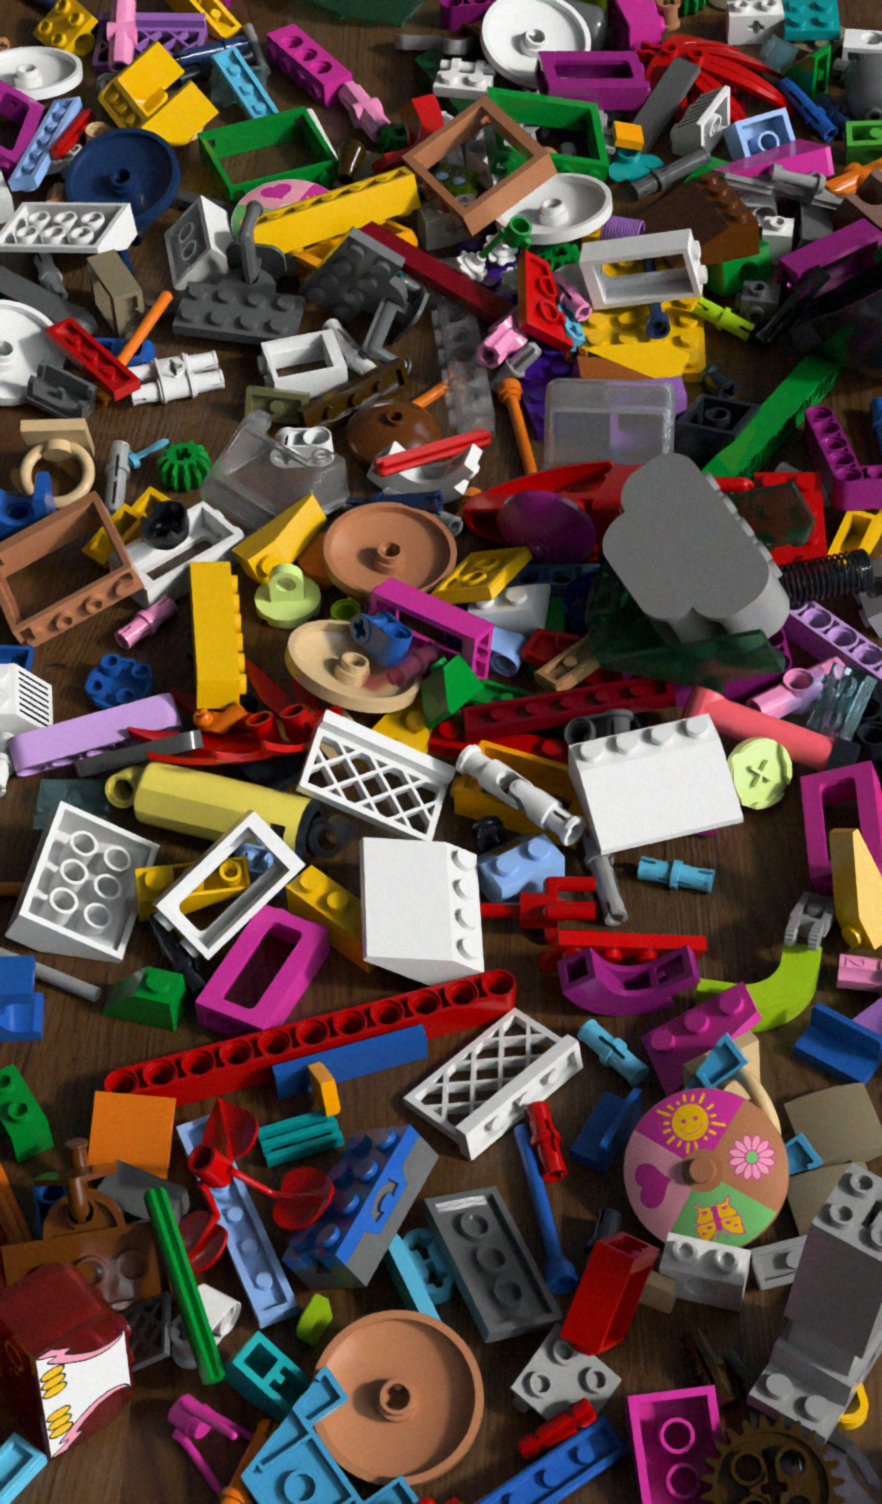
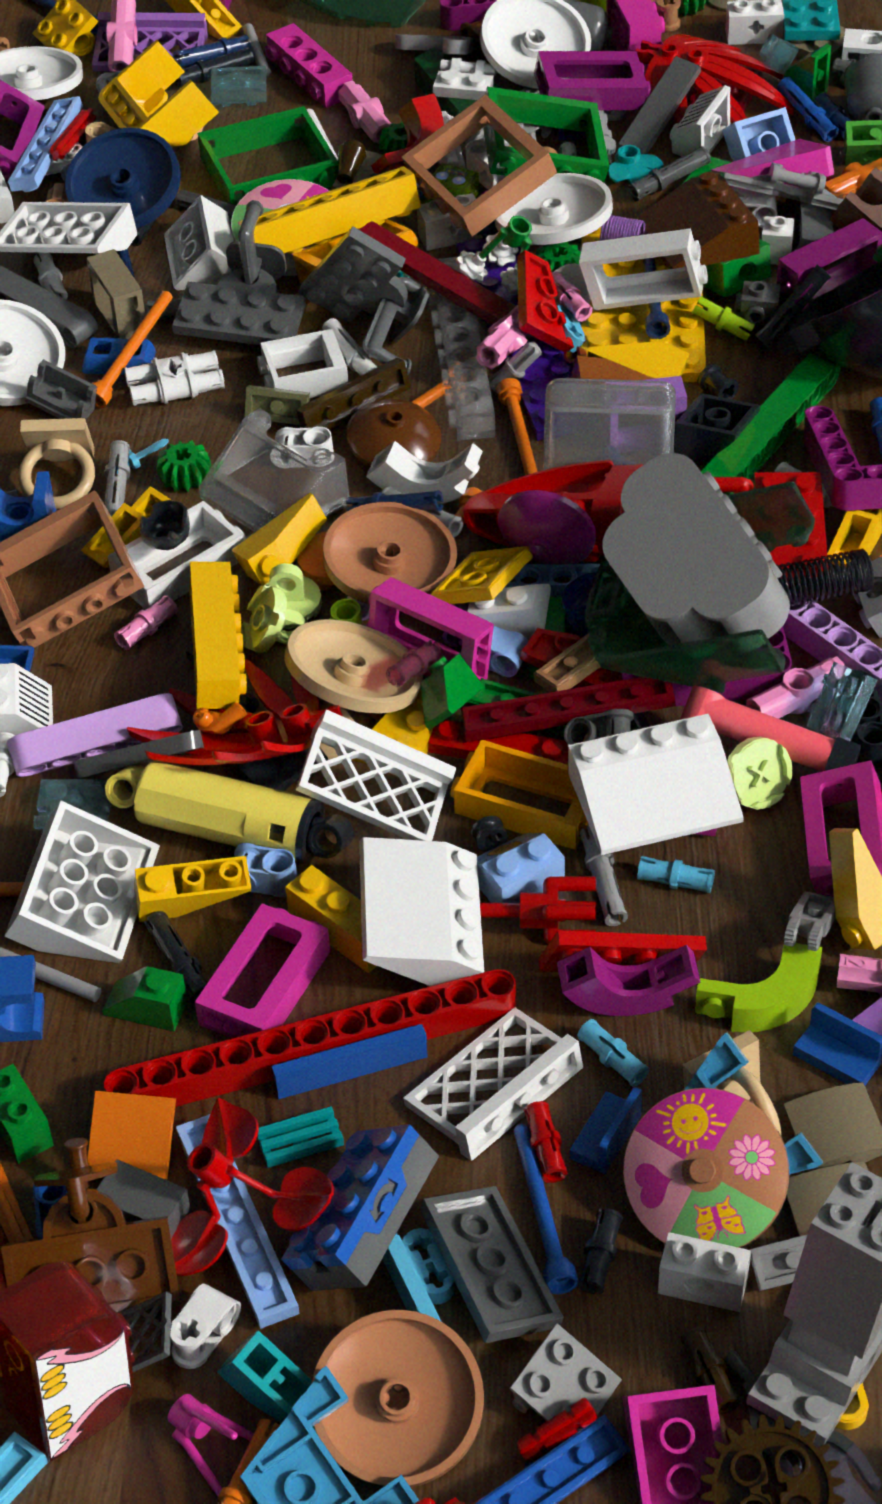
(92, 359): red plate -> none
(118, 681): blue dish -> none
(184, 1286): green axle -> none
(223, 928): white piece -> none
(243, 83): medium azure tile -> none
(268, 619): none -> yellowish green tile
(314, 1319): lime tile -> none
(324, 1088): light orange tile -> none
(381, 636): blue piece -> none
(430, 452): axle -> none
(535, 803): white piece -> none
(608, 1293): red window -> none
(627, 135): light orange tile -> none
(659, 1292): tan tile -> none
(698, 1033): dark pink wing -> none

